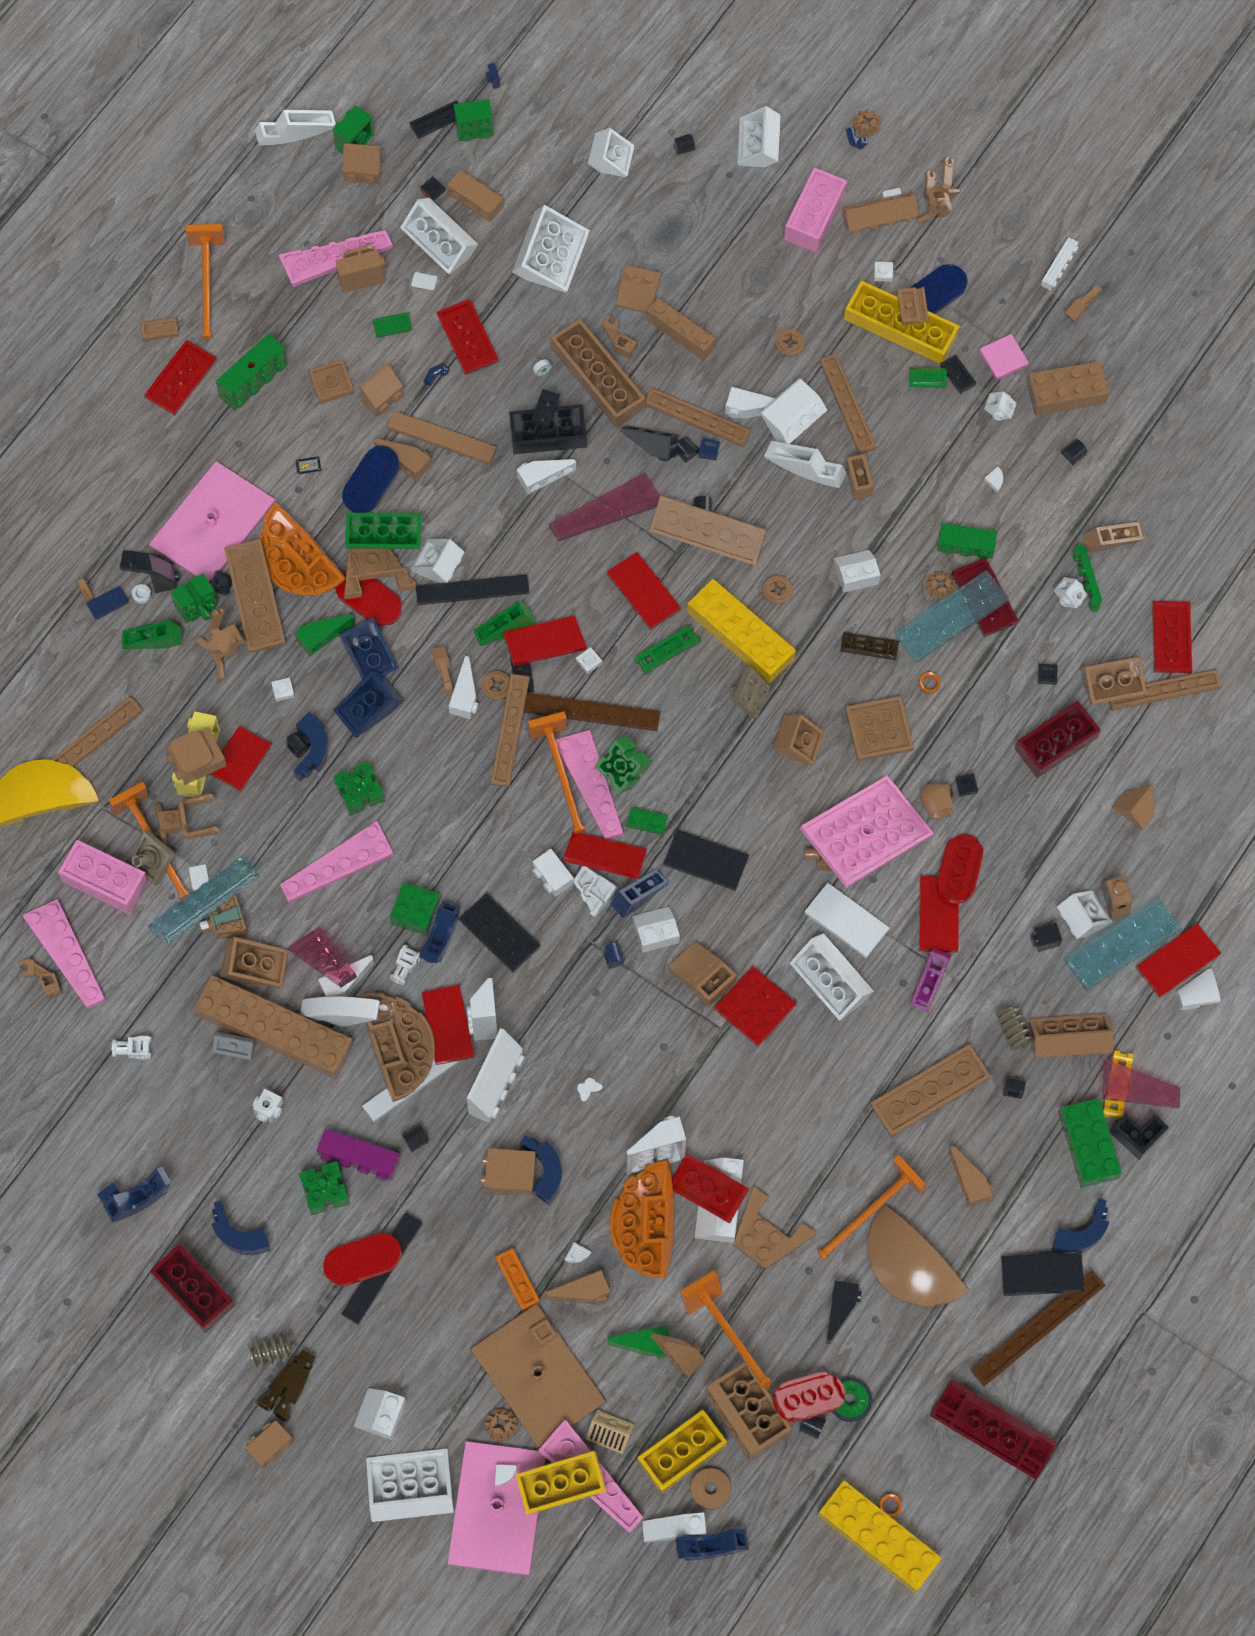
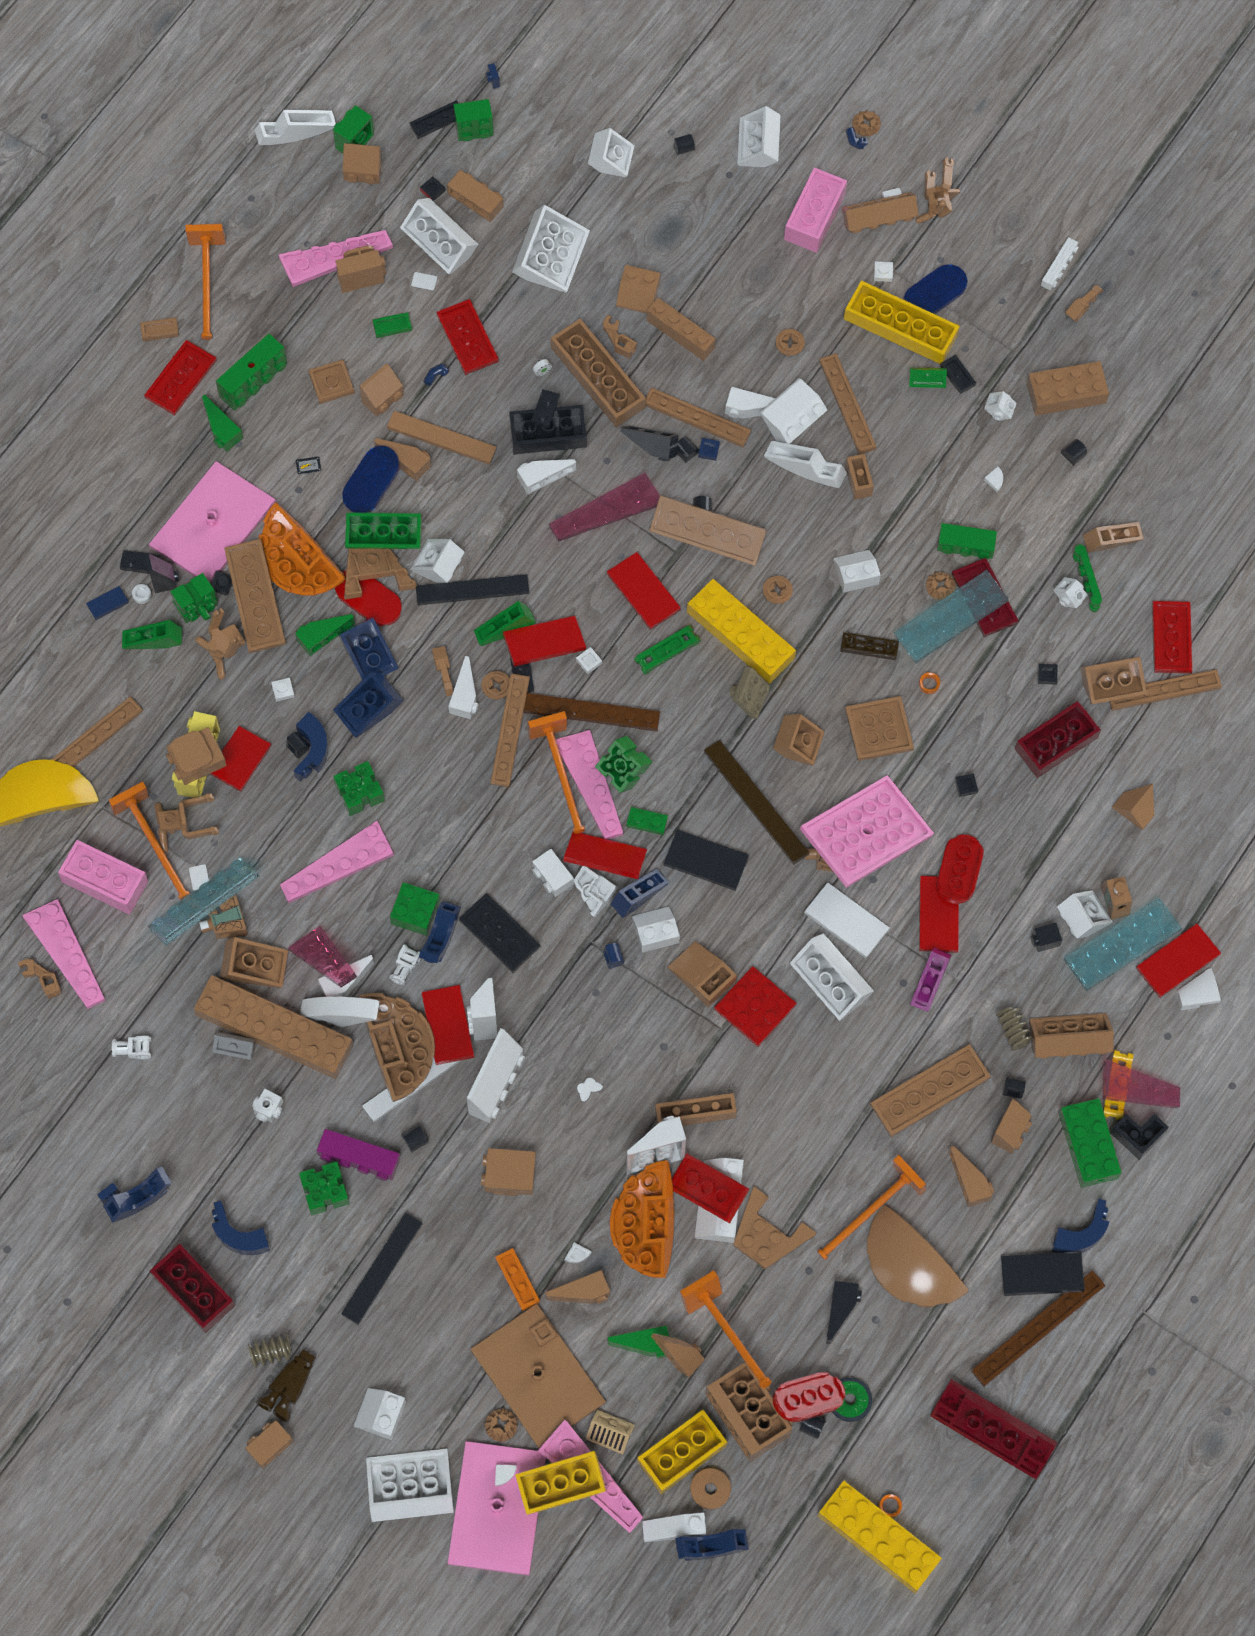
(85, 590): medium nougat tile -> none
(151, 857): dark tan plate -> none
(224, 430): none -> green slope
(362, 1259): red tile -> none
(552, 1177): dark blue arch -> none
(698, 1109): none -> medium nougat brick
(756, 802): none -> dark brown tile
(912, 306): medium nougat plate -> none
(937, 800): medium nougat piece -> none
(1003, 357): bright pink tile -> none
(1012, 1127): none -> medium nougat slope

